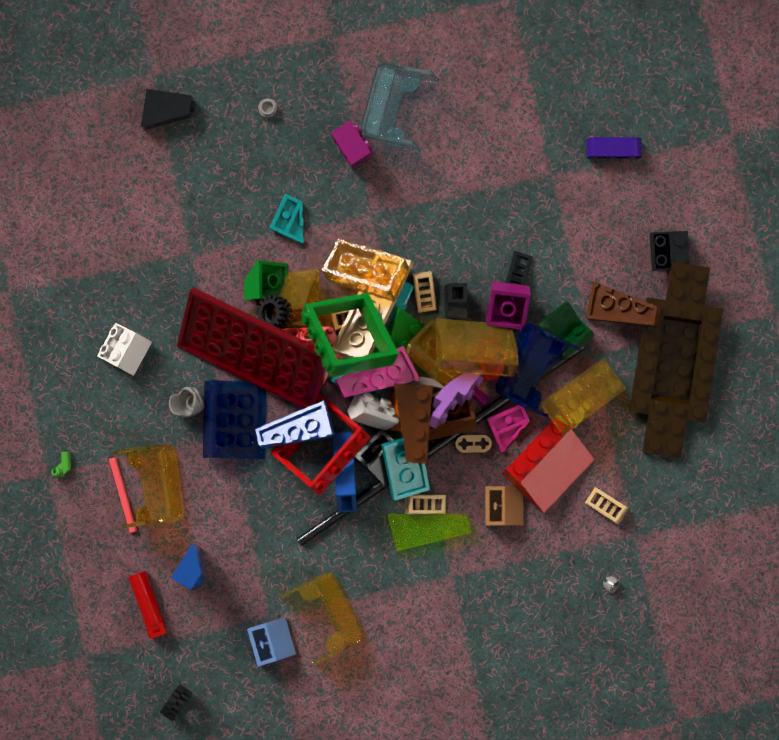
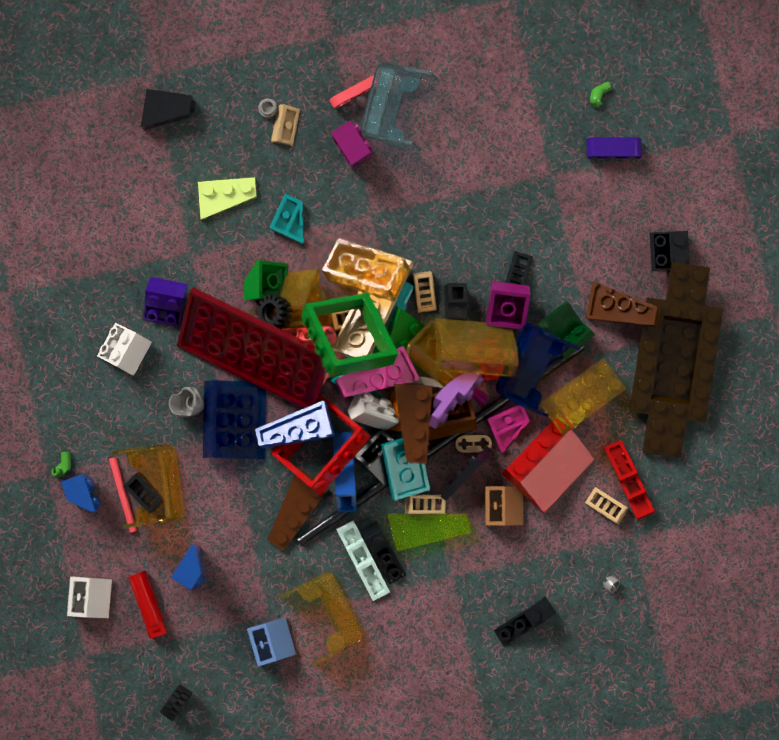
(80, 492): none -> blue slope
(89, 597): none -> white slope
(129, 486): none -> black slope
(164, 301): none -> dark purple slope
(224, 194): none -> yellowish green wing
(285, 125): none -> tan slope
(295, 510): none -> reddish brown wing
(349, 94): none -> coral beam
(363, 560): none -> light aqua slope
(383, 552): none -> black slope
(461, 476): none -> black wing
(525, 621): none -> black slope
(597, 92): none -> bright green arm
(629, 480): none -> red slope

